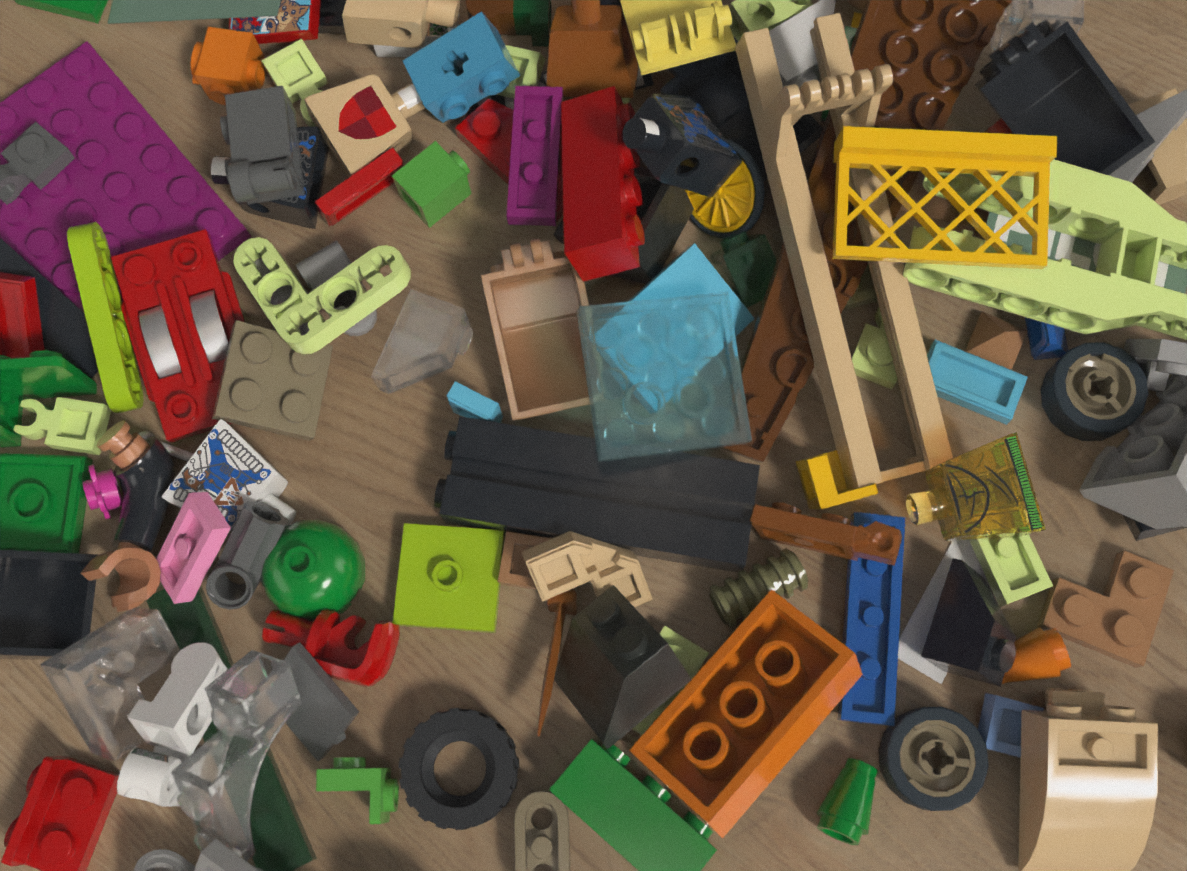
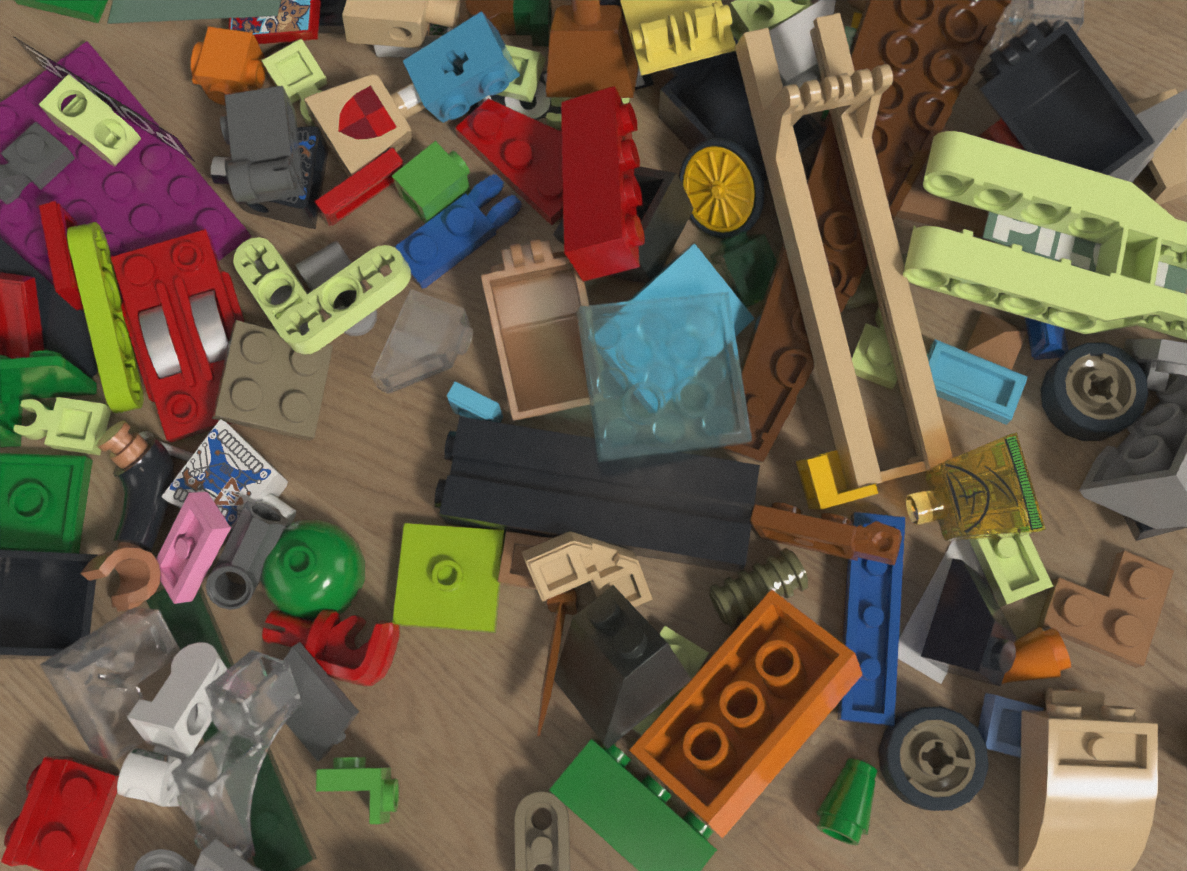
(55, 227): none -> red tile
(90, 121): none -> yellowish green leg
(102, 491): dark pink plate -> none
(116, 106): none -> black sticker
(419, 761): black tyre -> none
(456, 231): none -> blue hinge
(535, 156): magenta plate -> none
(671, 134): black torso -> none
(948, 153): yellow fence -> none

